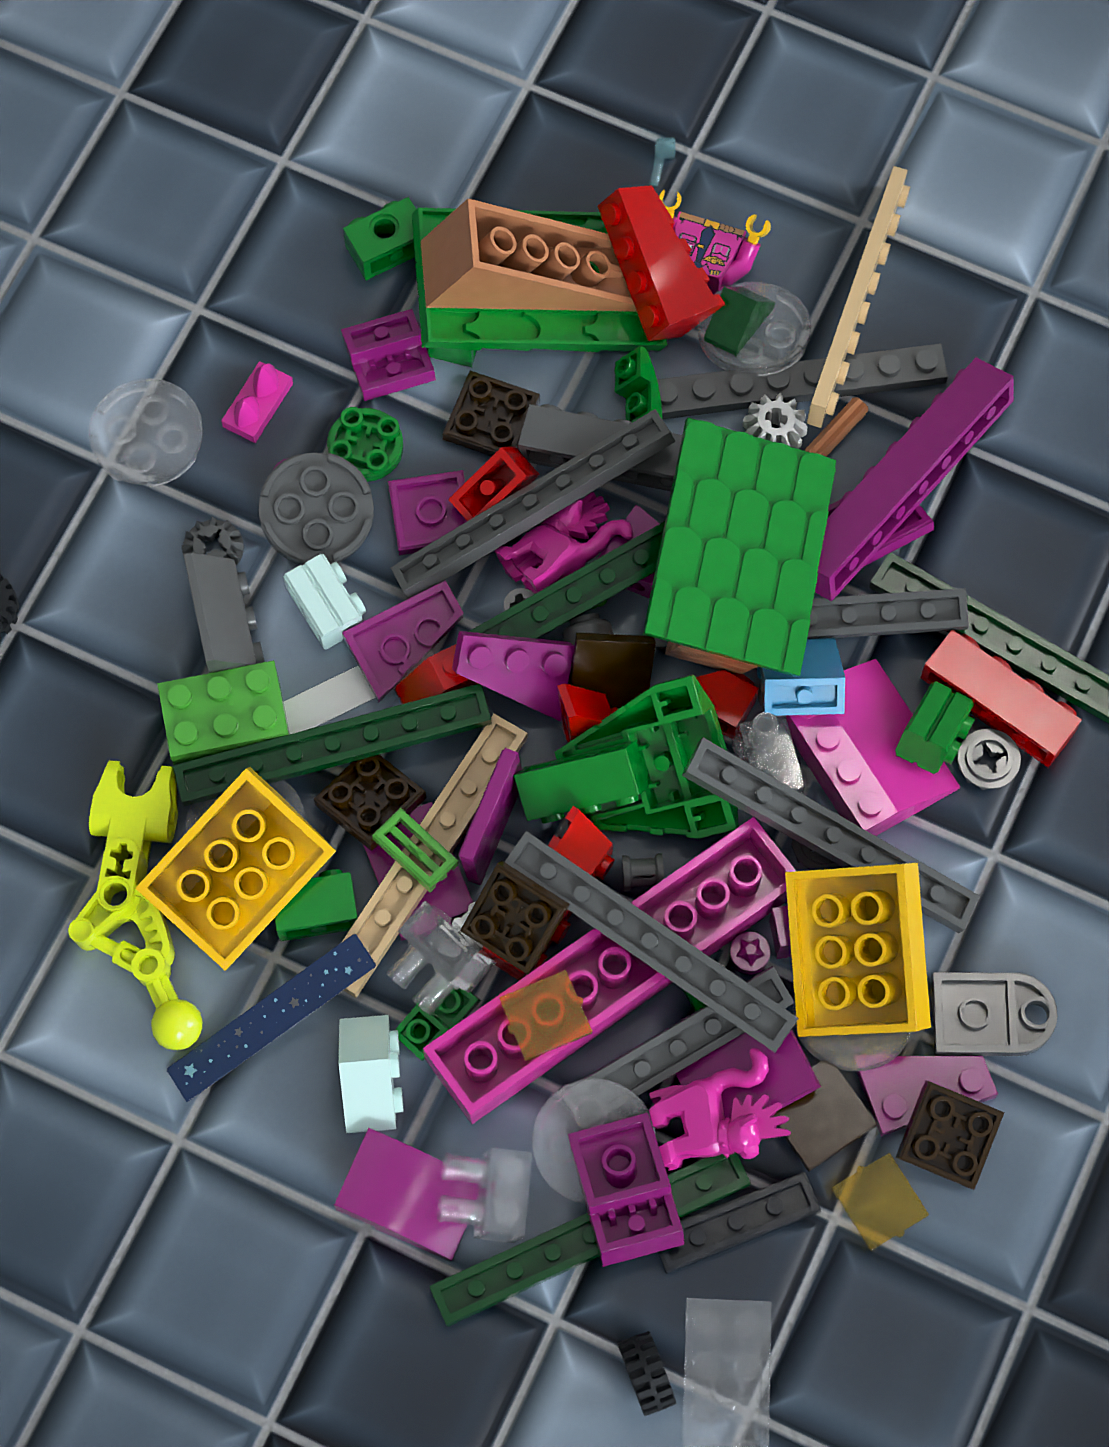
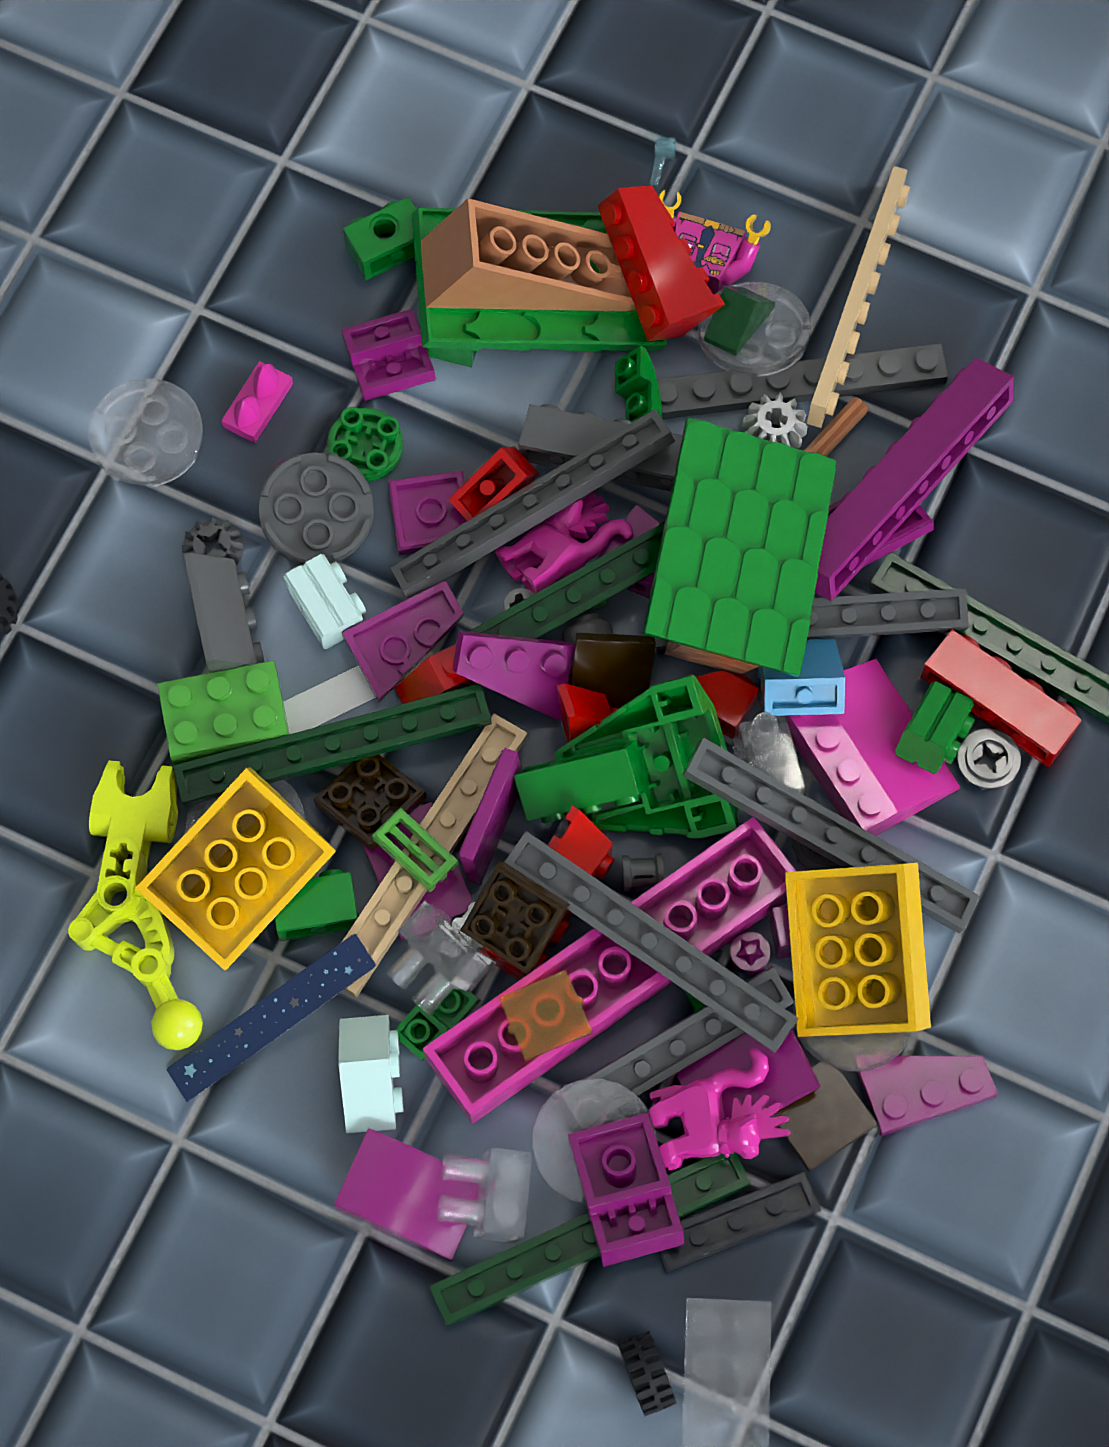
(488, 414): dark brown tile -> none
(880, 1201): clear yellow piece -> none
(950, 1134): dark brown tile -> none
(987, 1014): plate -> none

